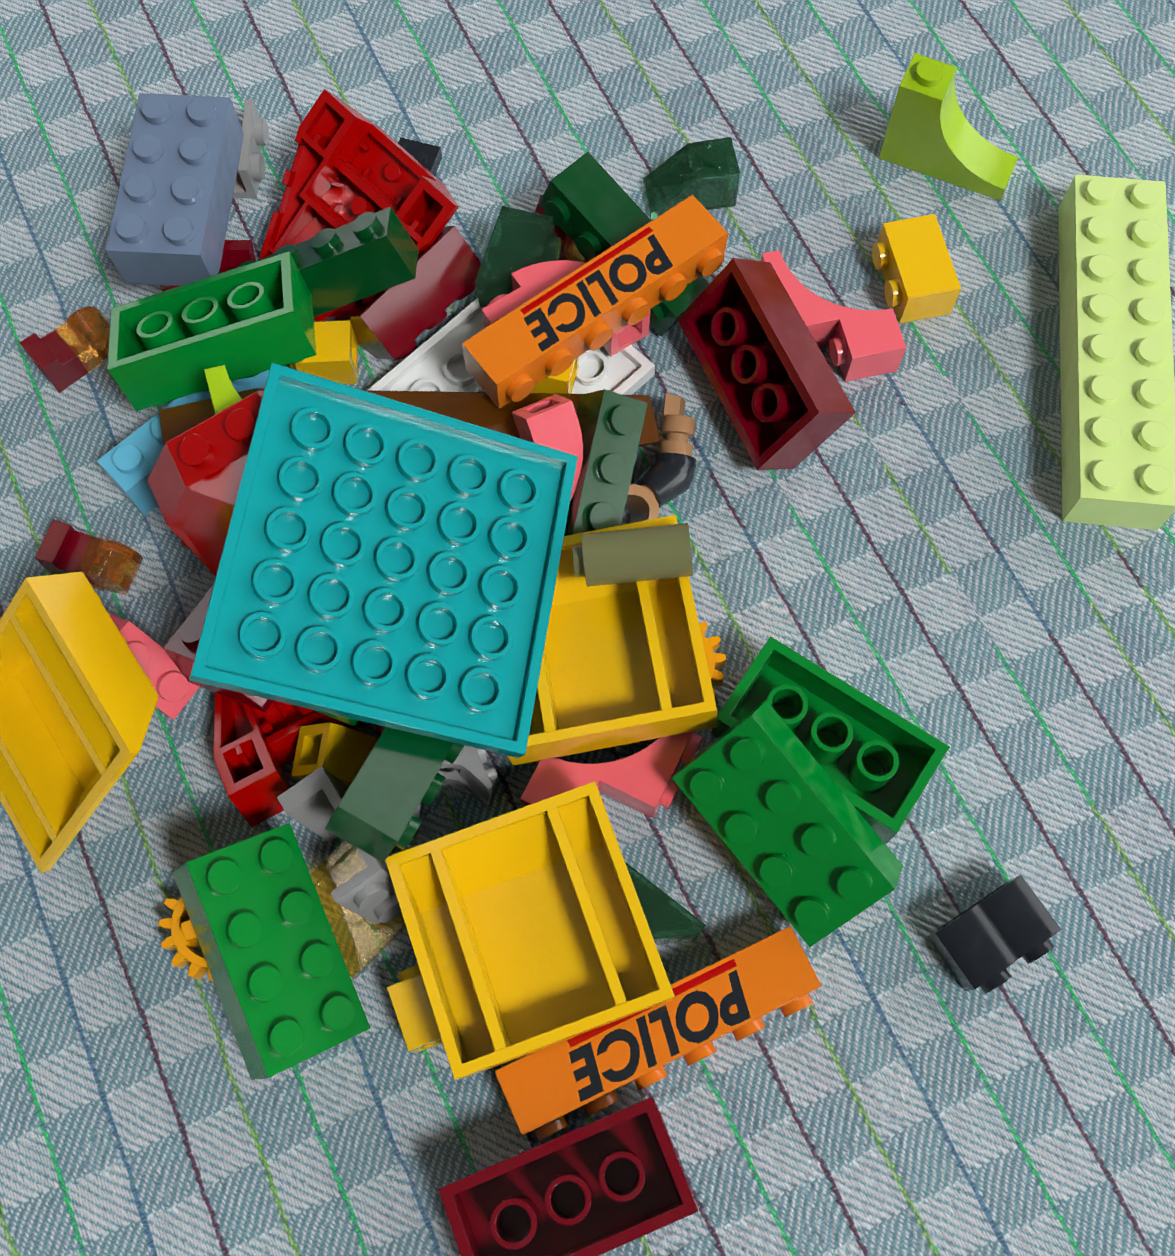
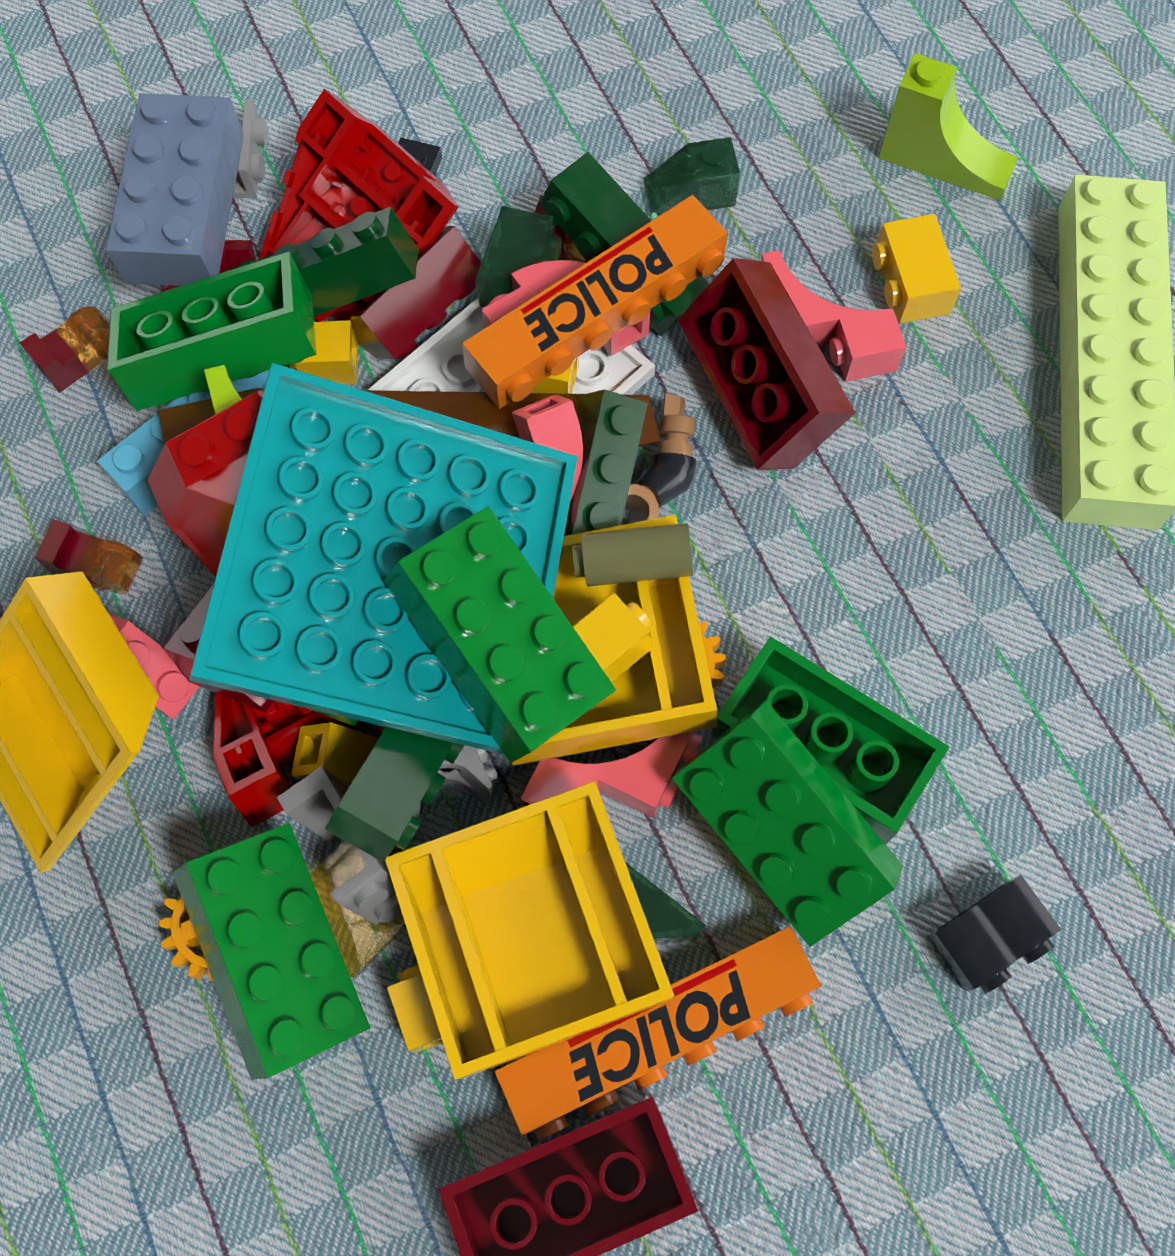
(499, 633): none -> green brick
(616, 635): none -> yellow brick

